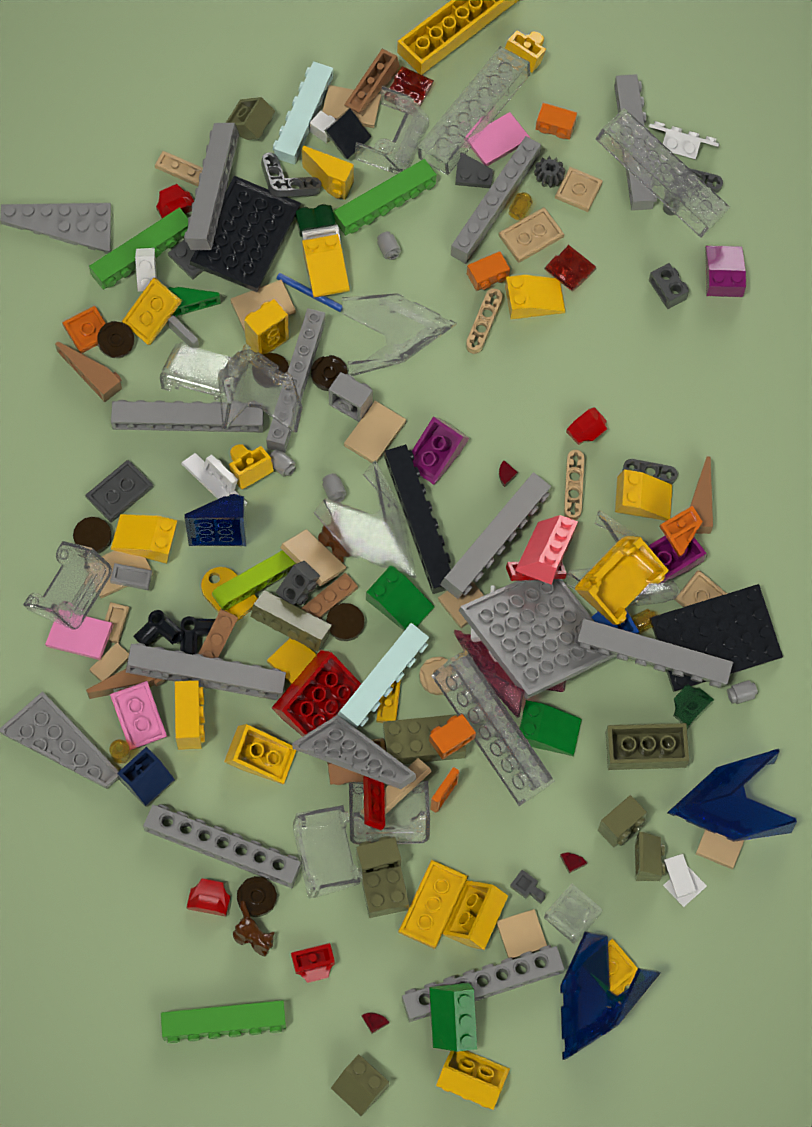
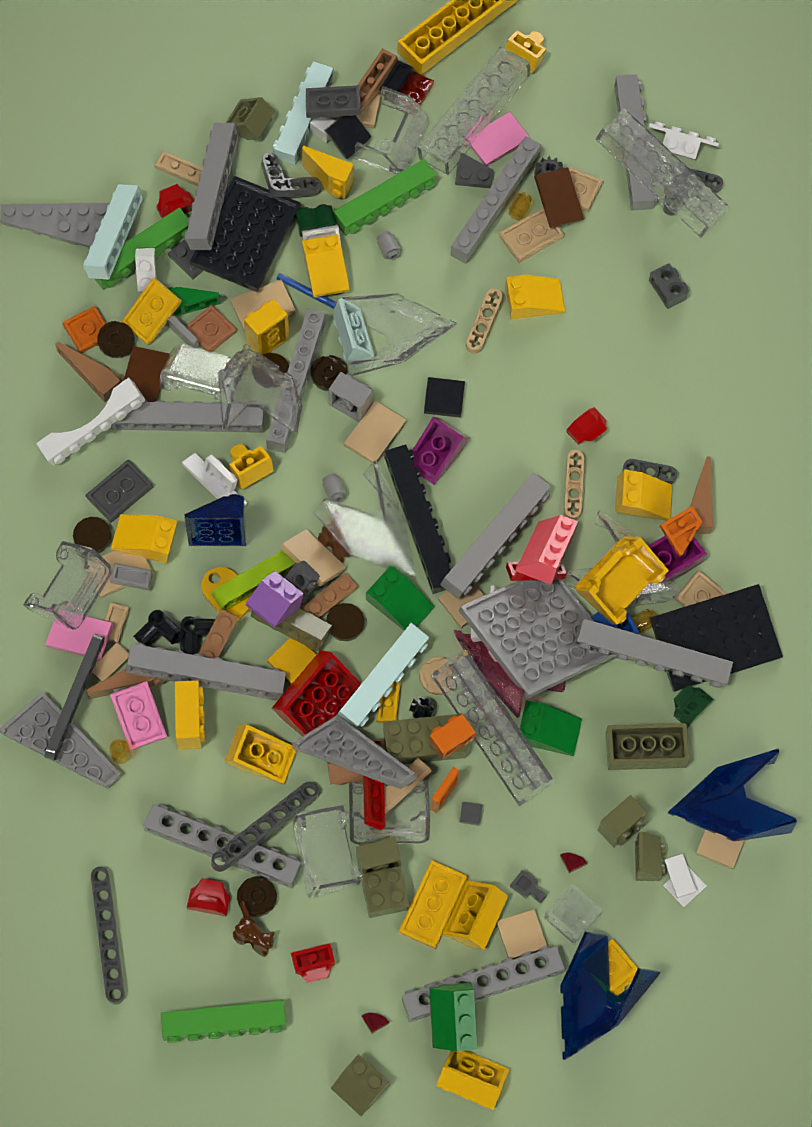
(74, 697): none -> dark grey beam
(111, 944): none -> dark grey beam
(113, 232): none -> light aqua brick
(122, 400): none -> white arch
(145, 371): none -> reddish brown tile
(145, 776): dark blue slope -> none
(211, 329): none -> nougat tile
(260, 834): none -> dark grey beam
(275, 599): none -> medium lavender slope
(282, 463): light grey brick -> none
(333, 101): none -> dark grey plate
(352, 331): none -> light aqua slope
(398, 76): none -> black tile
(421, 707): none -> black gear
(444, 397): none -> black tile
(470, 813): none -> dark grey tile
(488, 271): orange brick -> none
(506, 473): dark red tile -> none
(556, 121): orange brick -> none
(559, 197): none -> reddish brown tile
(570, 268): clear red slope -> none
(725, 271): magenta slope -> none
(742, 692): light grey brick -> none

